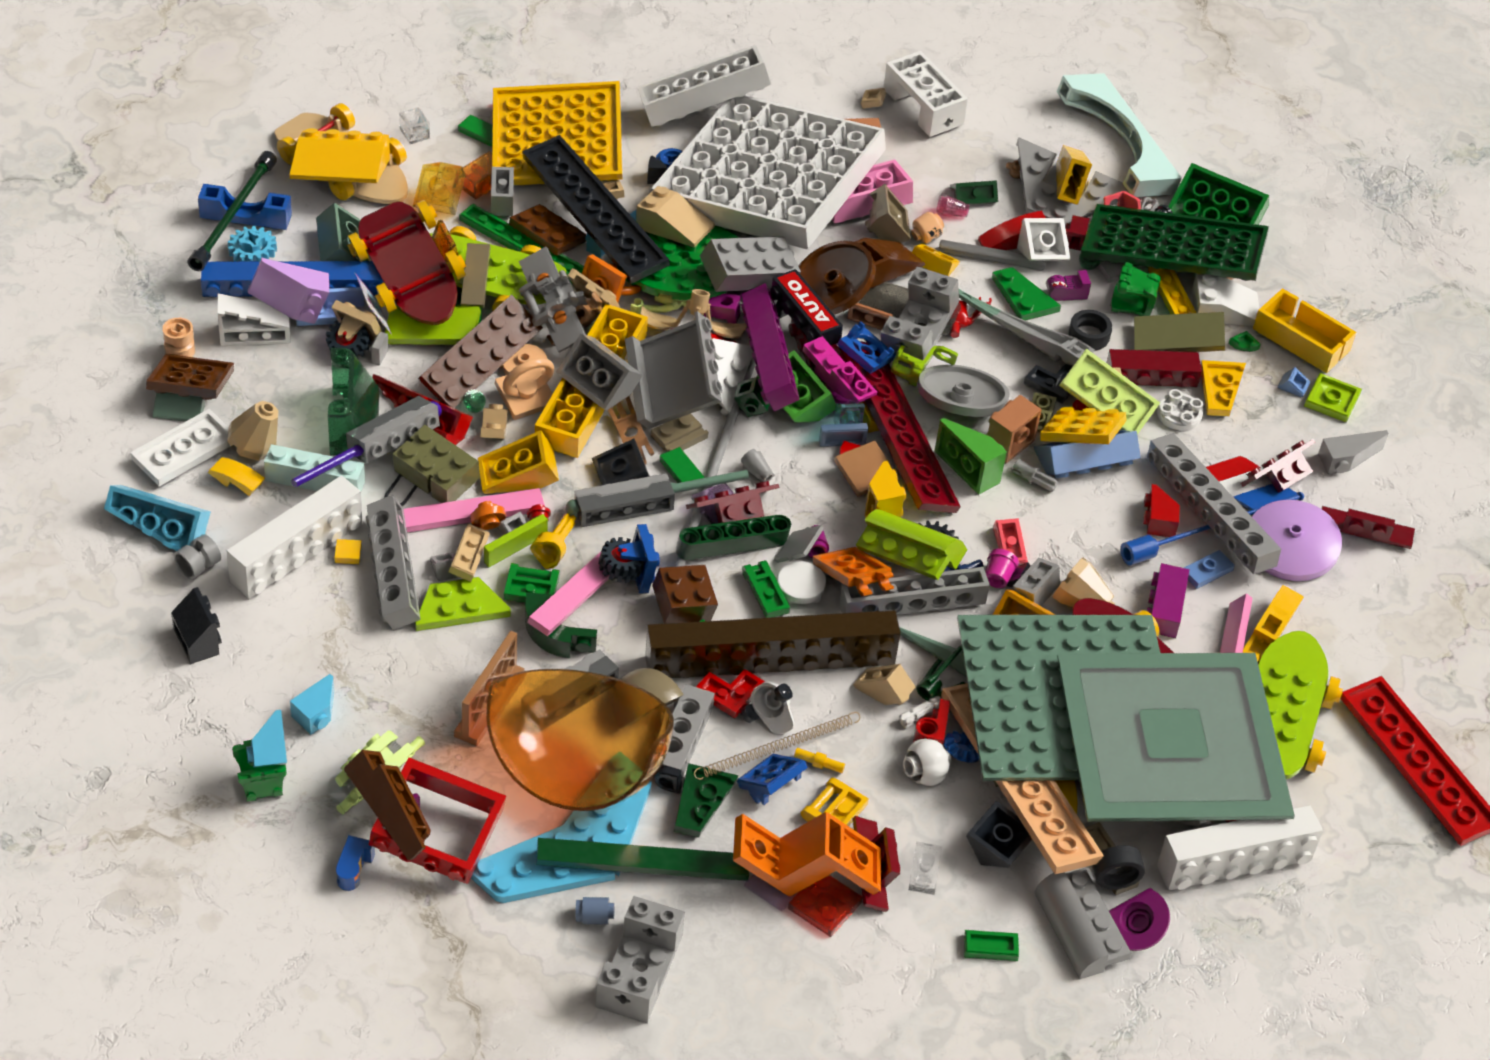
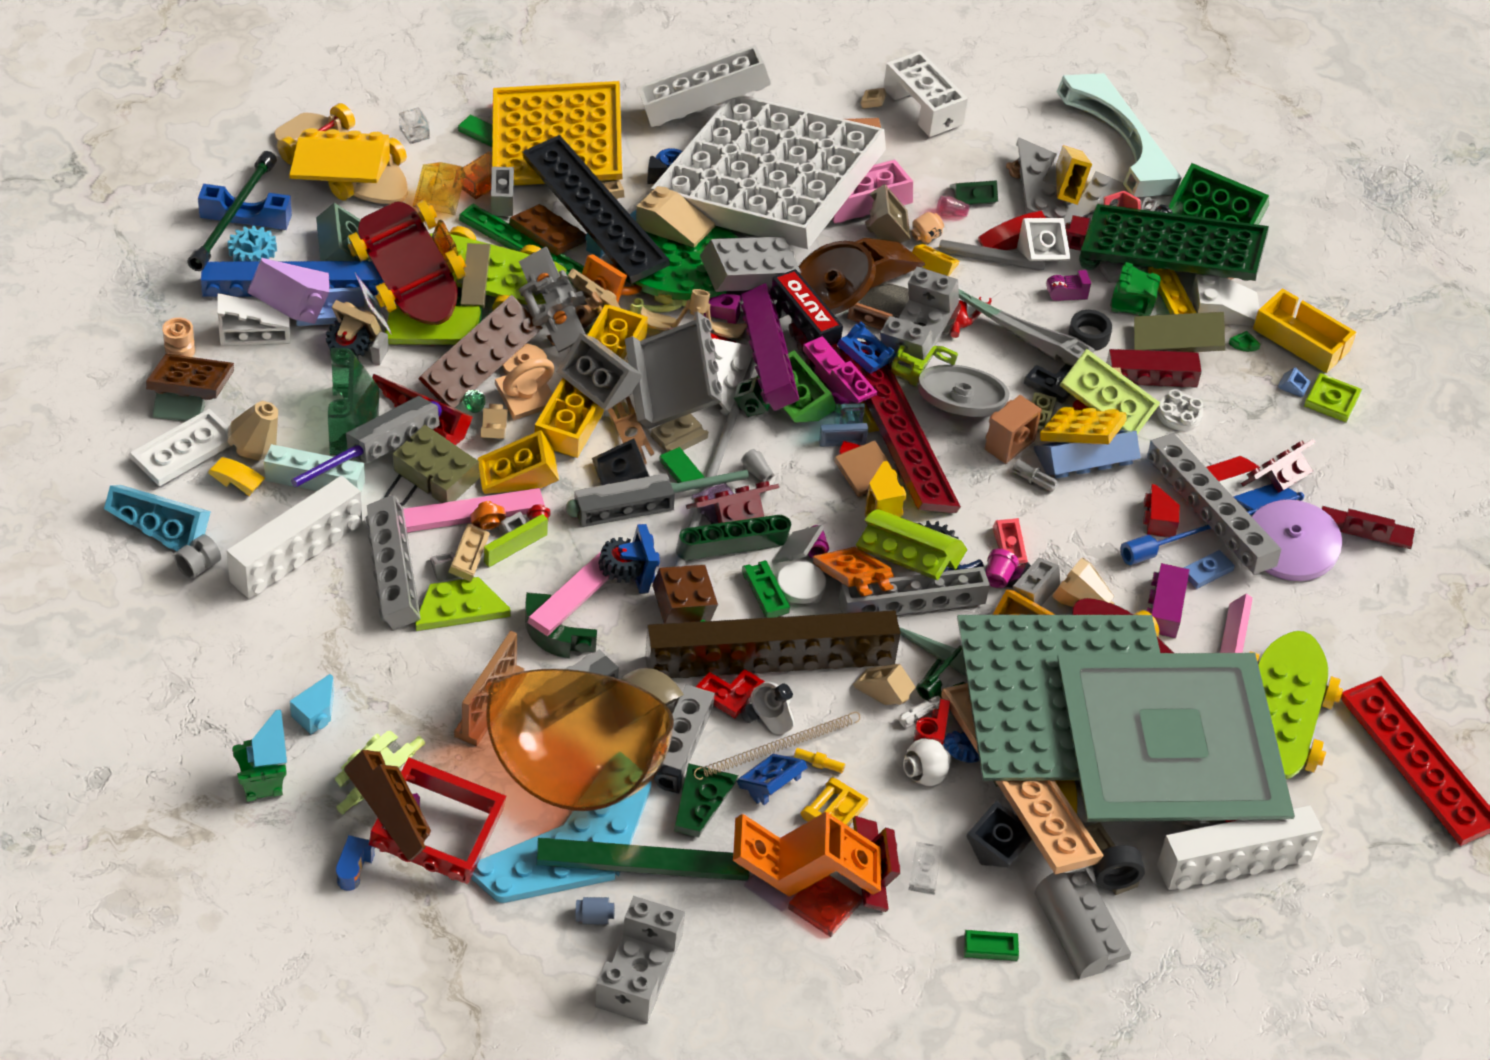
(196, 627): black slope -> none
(348, 551): yellow tile -> none
(529, 580): green plate -> none
(550, 546): yellow piece -> none
(971, 455): bright green slope -> none
(1023, 295): green wing -> none
(1142, 919): magenta hat -> none
(1220, 385): yellow wing -> none
(1274, 620): yellow slope -> none
(1349, 451): light grey slope -> none

